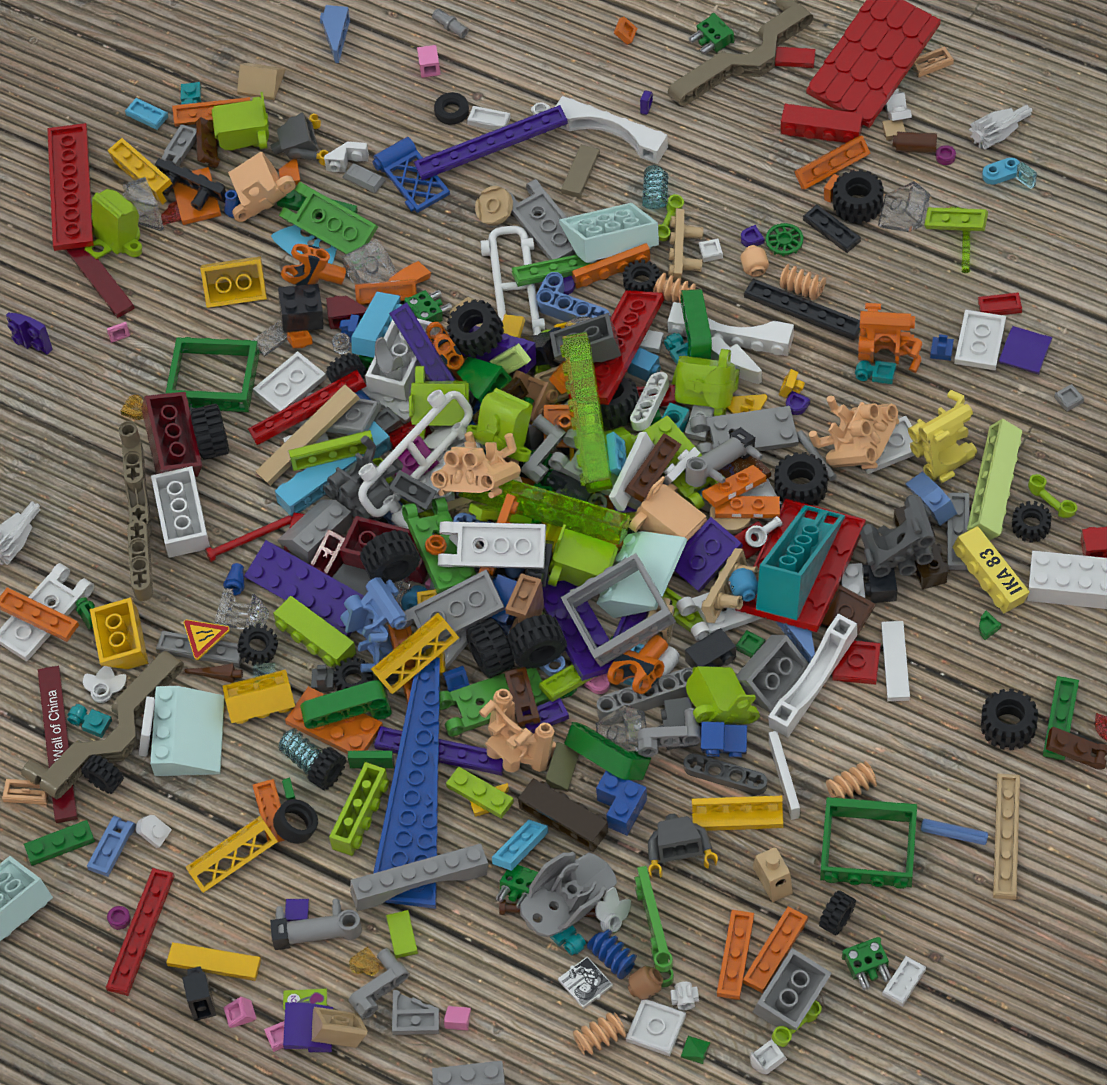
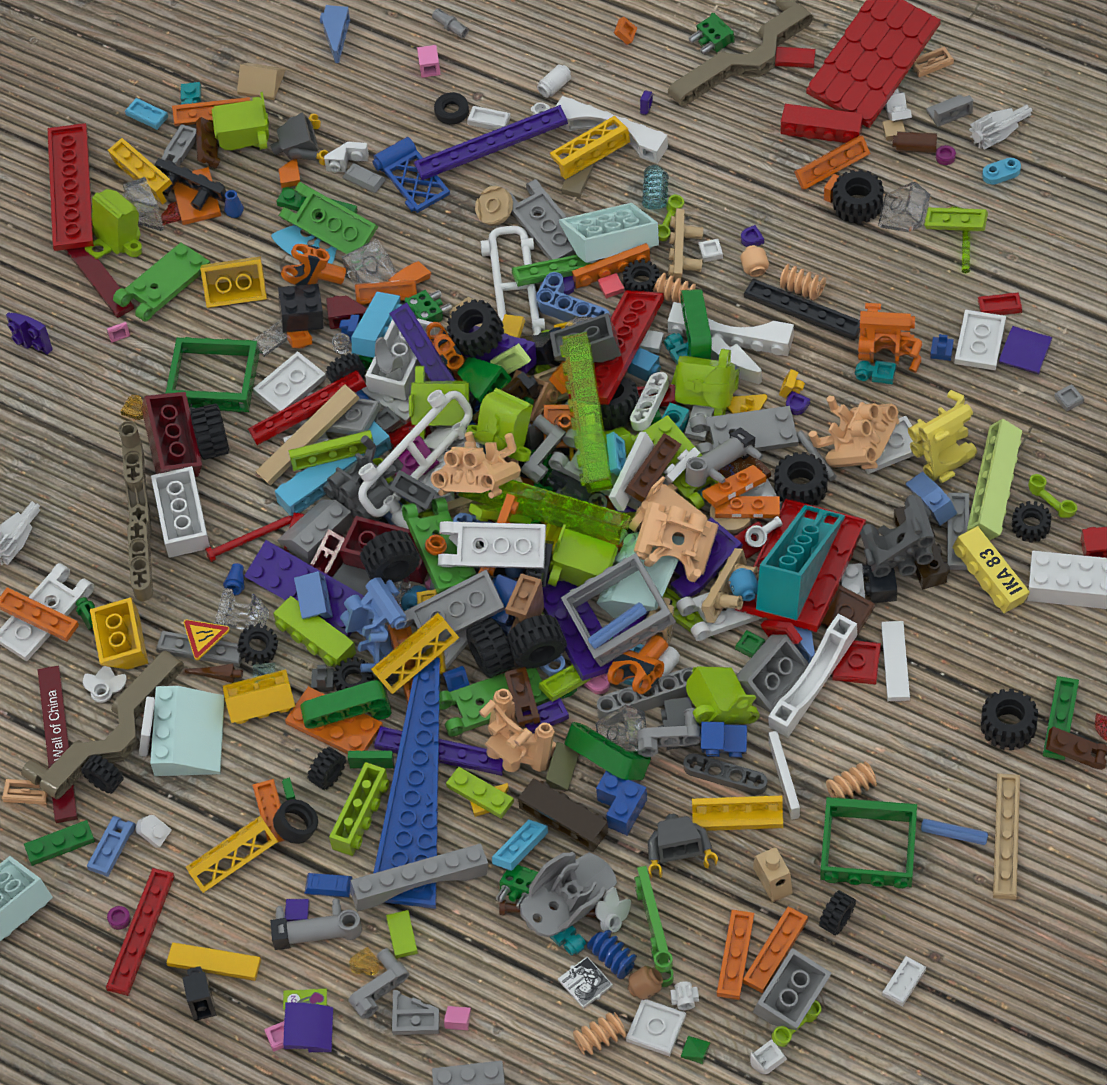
(93, 723): teal plate -> none
(169, 274): none -> bright green hinge
(239, 1012): bright pink slope -> none
(258, 186): light nougat piece -> none
(298, 749): clear light blue piece -> none
(313, 595): none -> medium blue panel
(328, 885): none -> blue tile
(337, 1027): tan slope -> none
(530, 384): none -> black plate
(554, 80): none -> white head
(594, 148): none -> yellow fence
(611, 285): none -> coral tile
(617, 625): none -> medium blue axle
(658, 530): none -> light nougat piece
(684, 587): none -> dark purple tile
(711, 651): black brick -> none
(781, 628): none -> red tile
(784, 239): green wheel -> none
(831, 228): black tile -> none
(867, 952): green piece -> none
(950, 109): none -> light grey panel
(988, 625): green tile -> none
(1026, 175): clear light blue tile -> none

